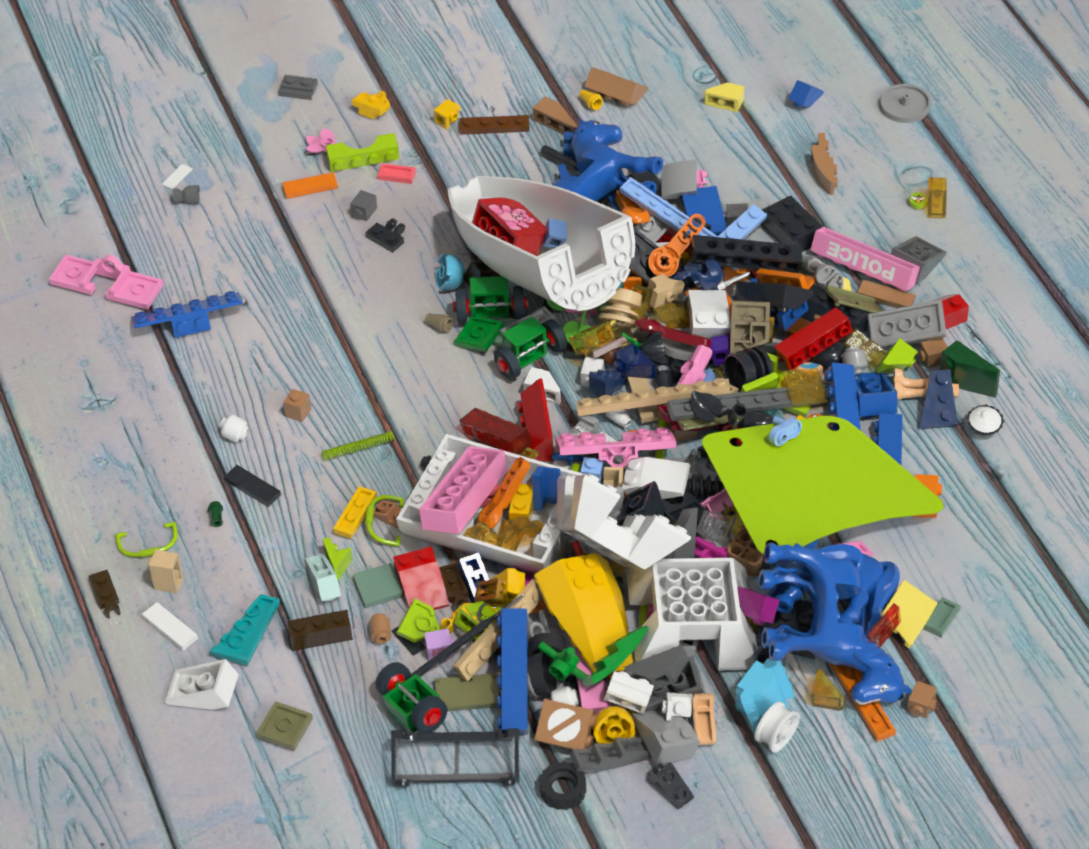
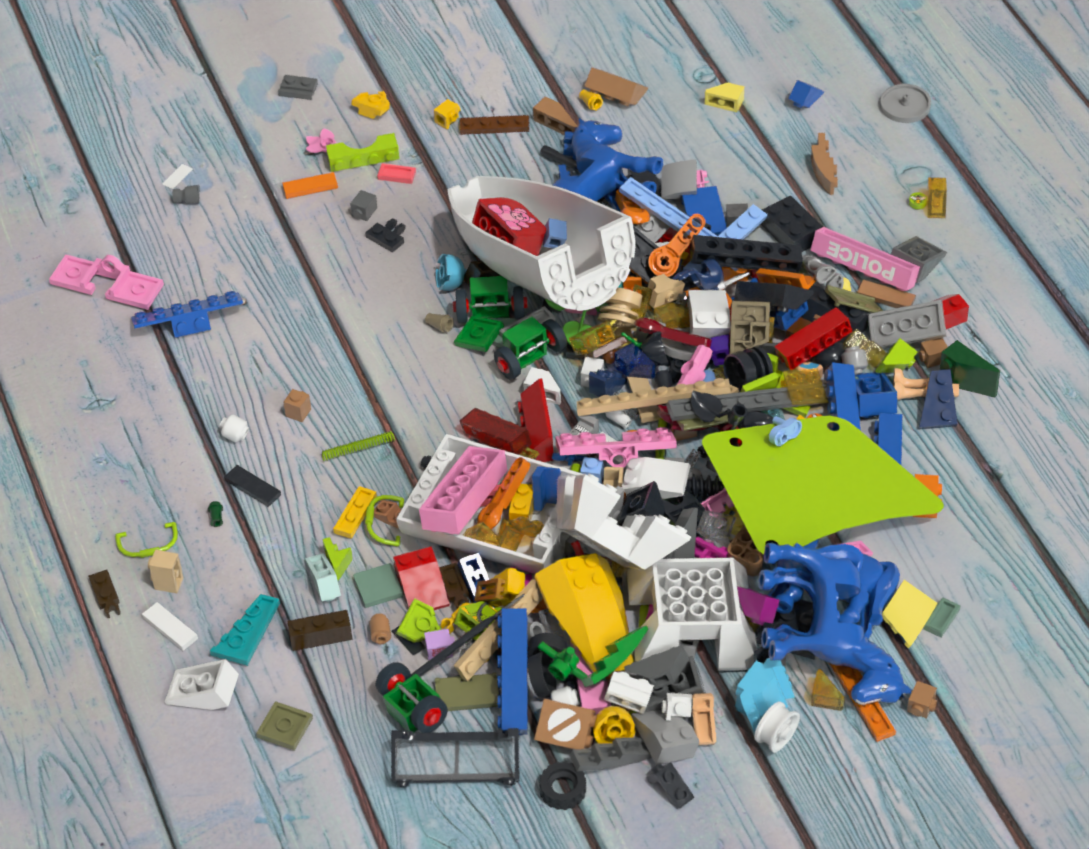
(885, 626): clear red tile -> none
(985, 420): white piece -> none

